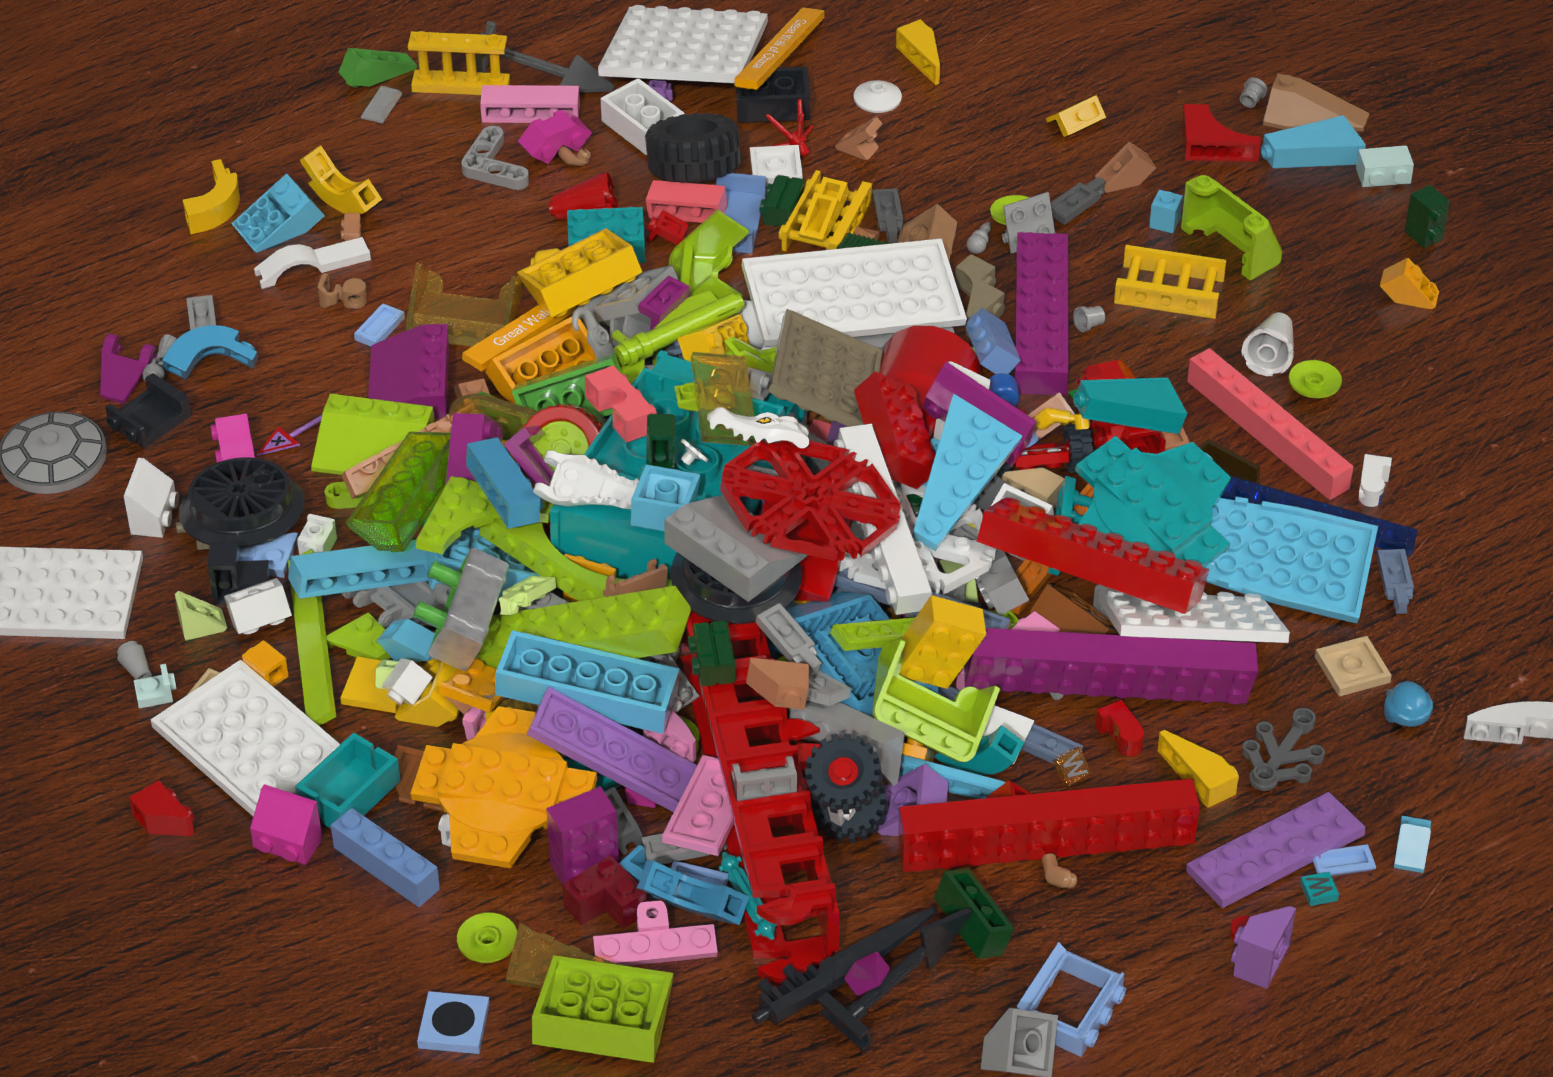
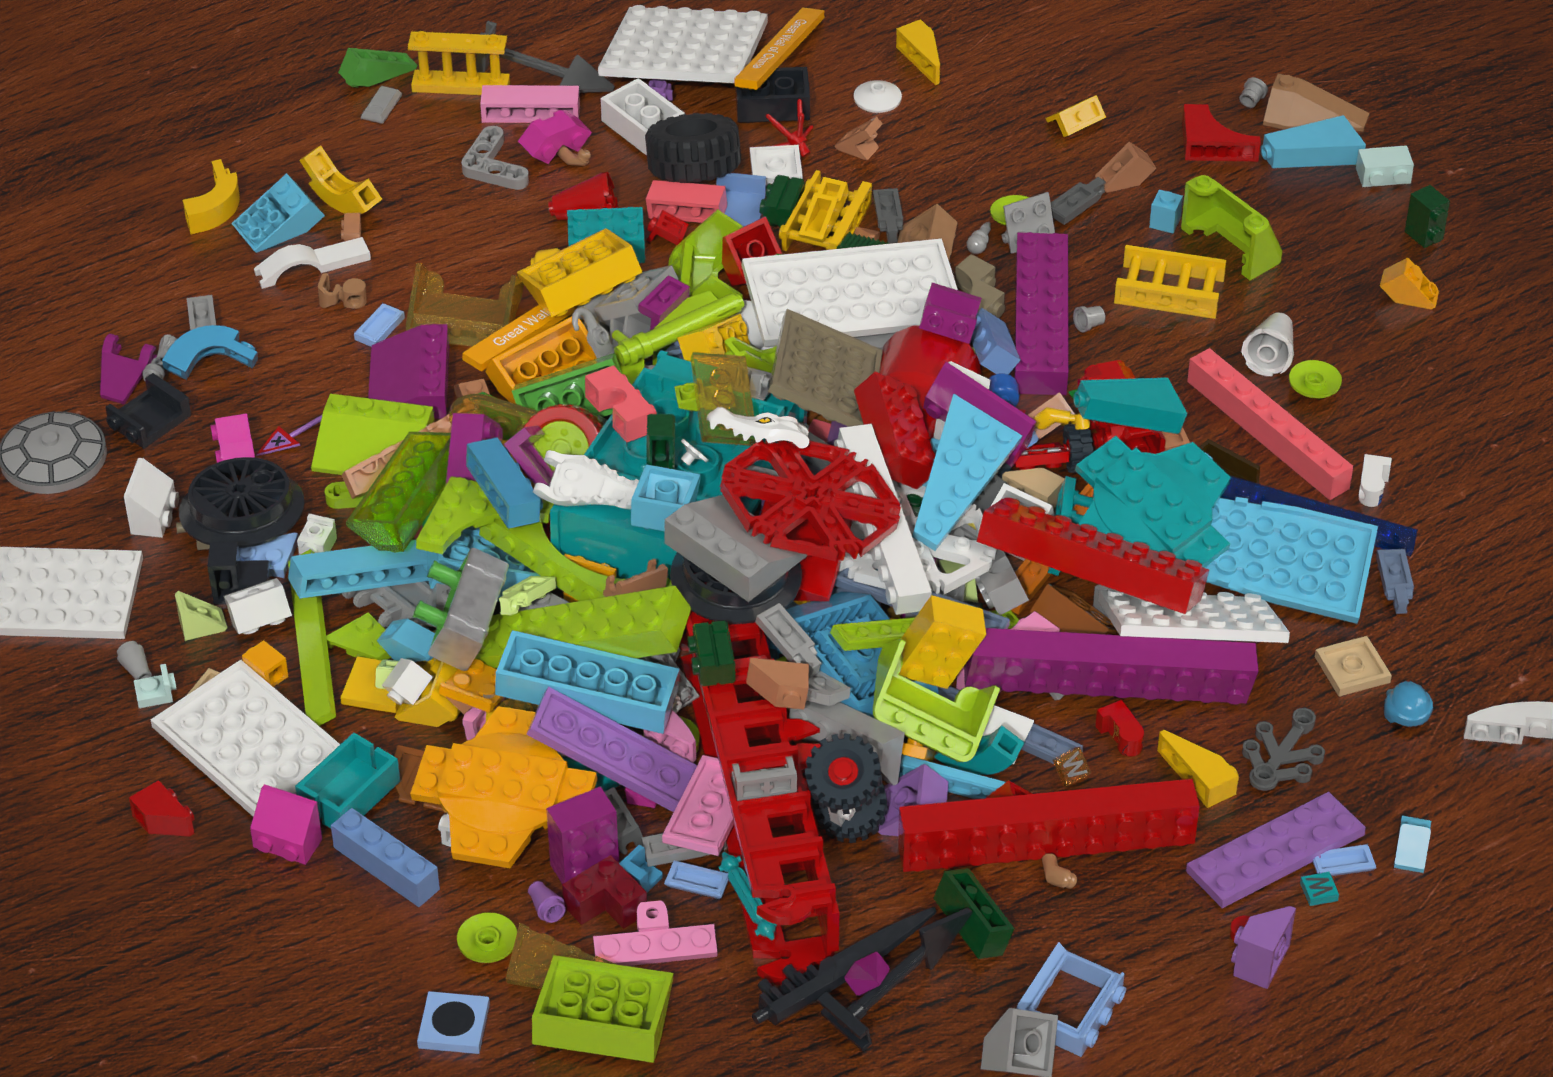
(548, 904): none -> medium lavender cone
(693, 894): dark azure arch -> none
(747, 242): none -> red slope
(950, 313): none -> magenta panel

